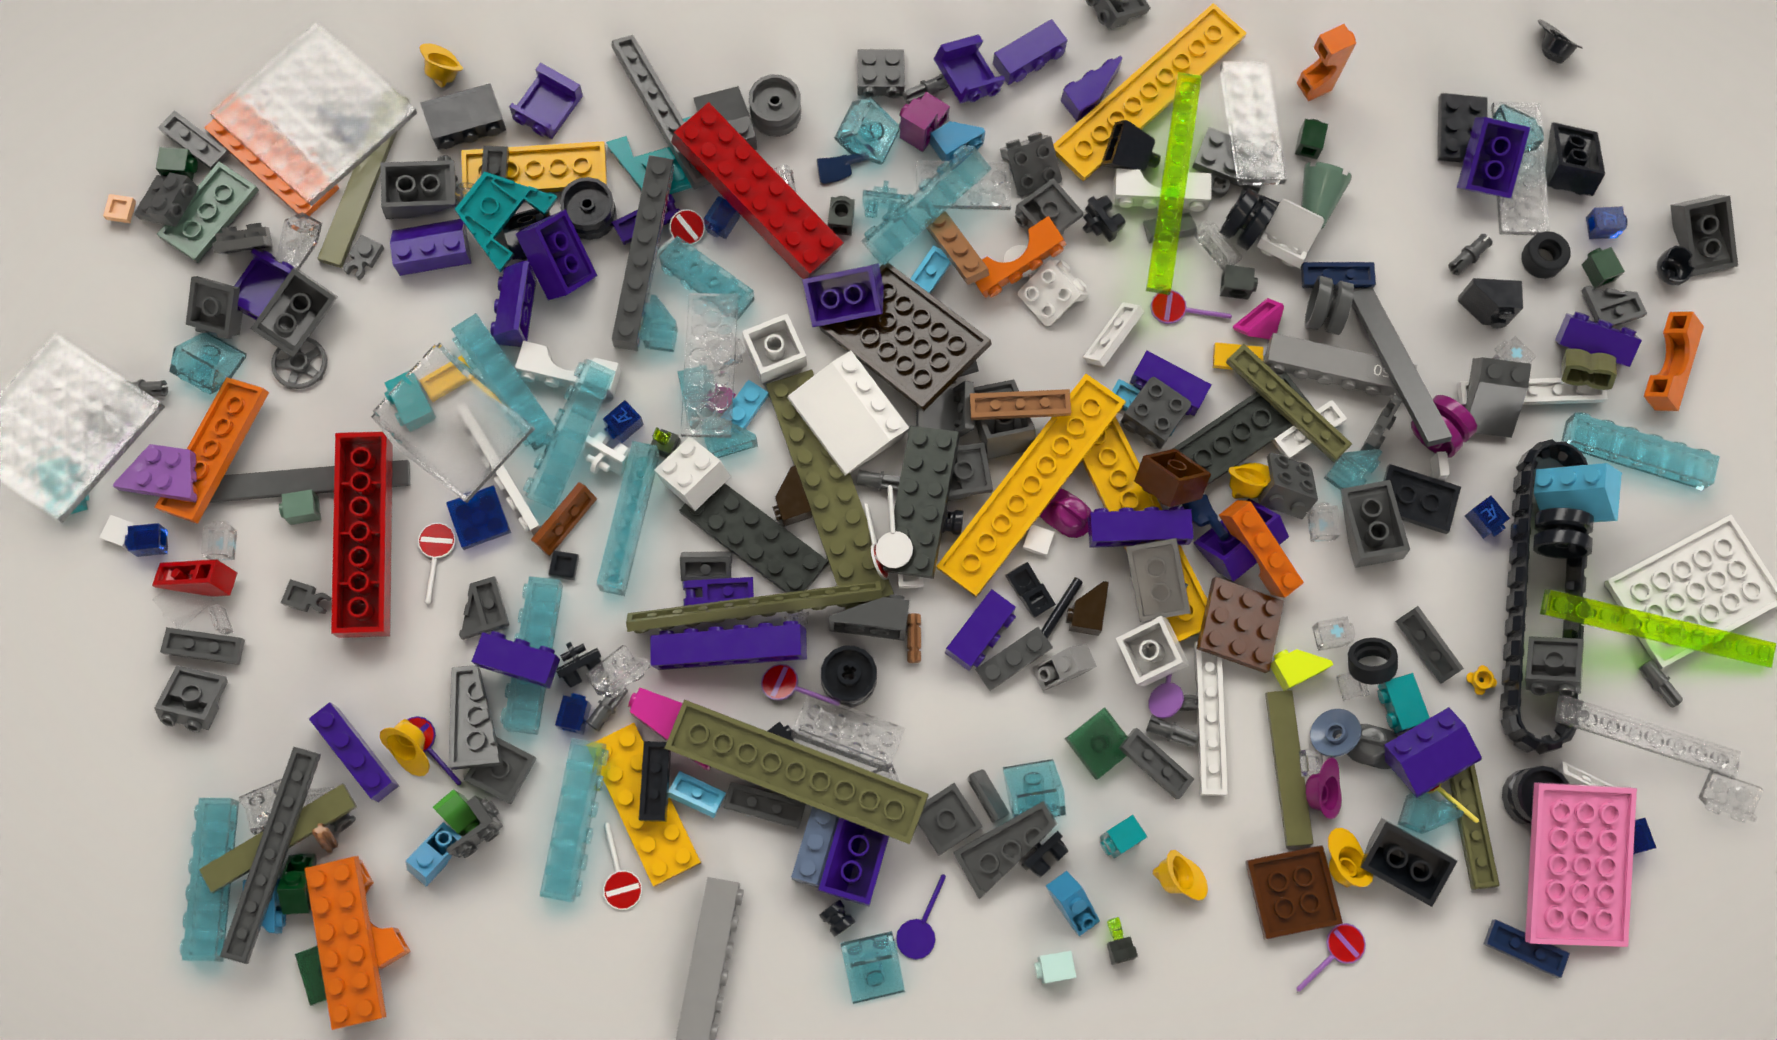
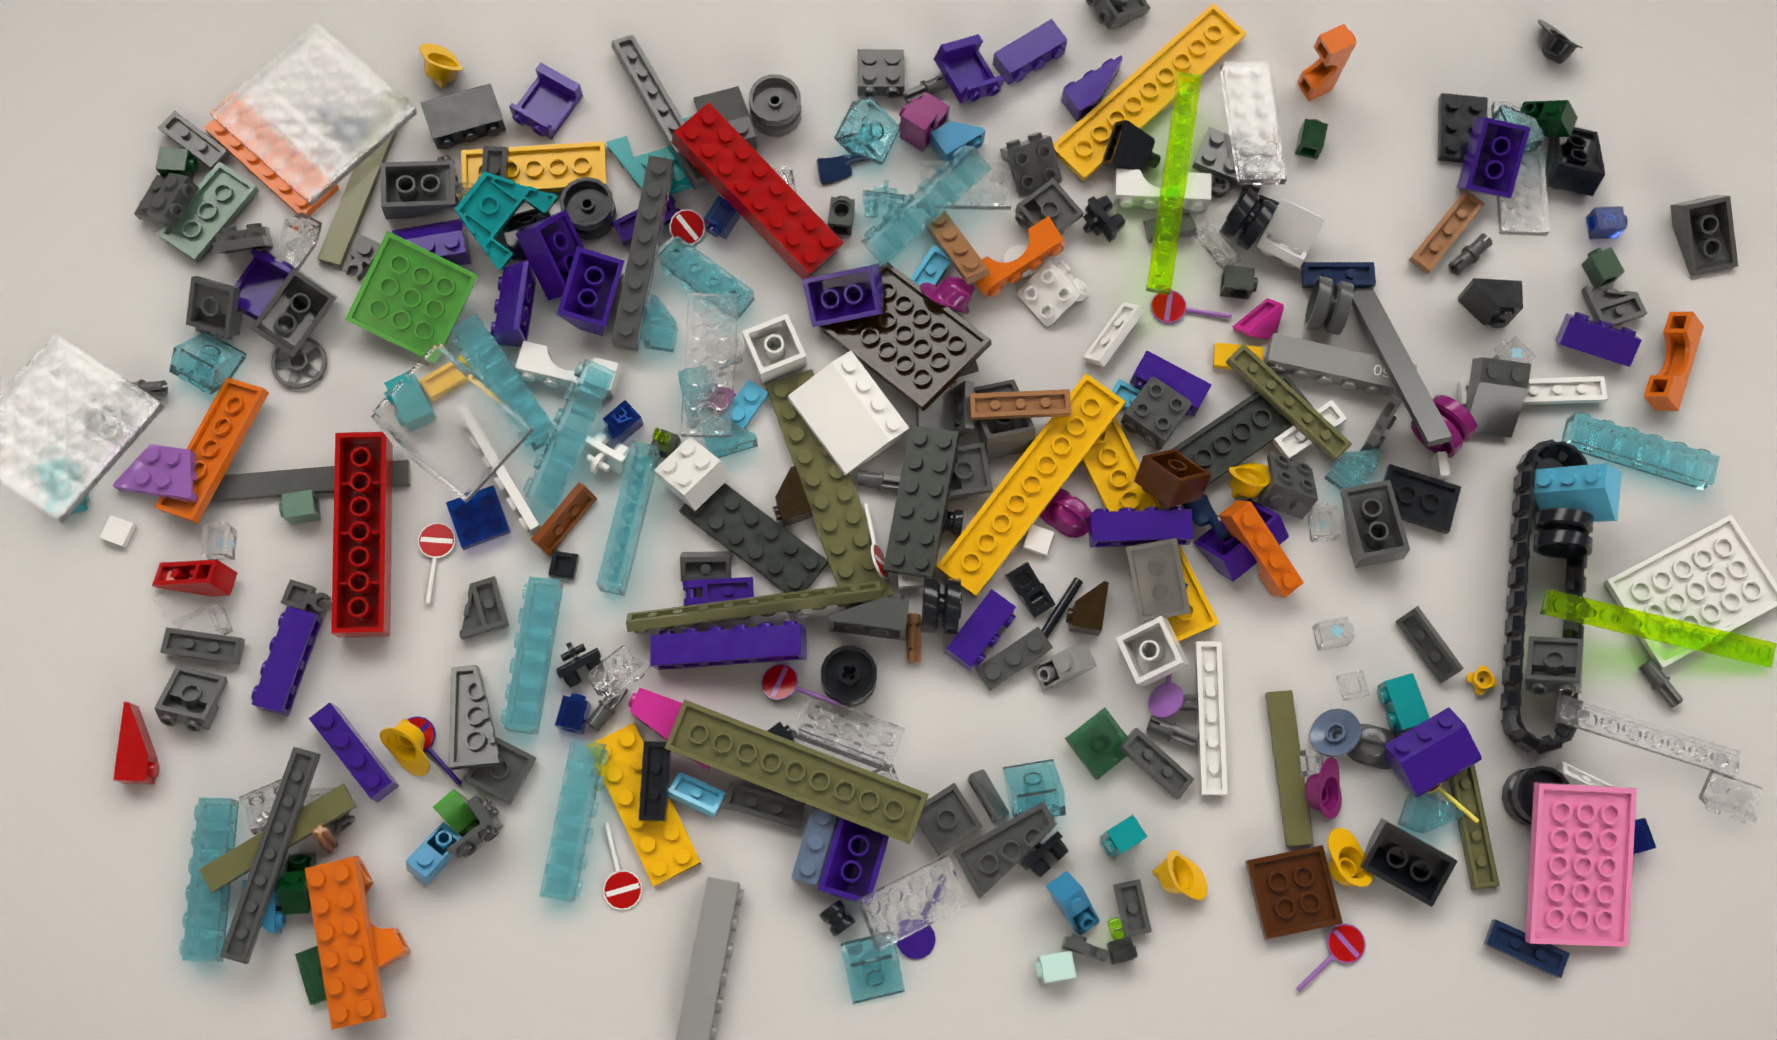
(119, 208): light nougat plate -> none
(135, 752): none -> red slope
(147, 540): clear blue brick -> none
(286, 661): none -> dark purple brick
(411, 296): none -> bright green plate
(516, 659): dark purple brick -> none
(590, 290): none -> dark purple slope
(894, 547): white piece -> none
(912, 902): none -> clear plate
(939, 605): none -> black wheel
(950, 293): none -> magenta piece
(1079, 945): none -> dark grey plate
(1132, 908): none -> dark grey plate
(1240, 625): reddish brown plate -> none
(1297, 667): neon yellow slope -> none
(1323, 188): sand green cone -> none
(1372, 674): black tyre -> none
(1446, 231): none -> medium nougat plate
(1488, 518): clear blue brick -> none
(1554, 116): none -> dark green slope
(1555, 245): black tyre -> none
(1583, 368): olive brick -> none
(1675, 265): black hair -> none

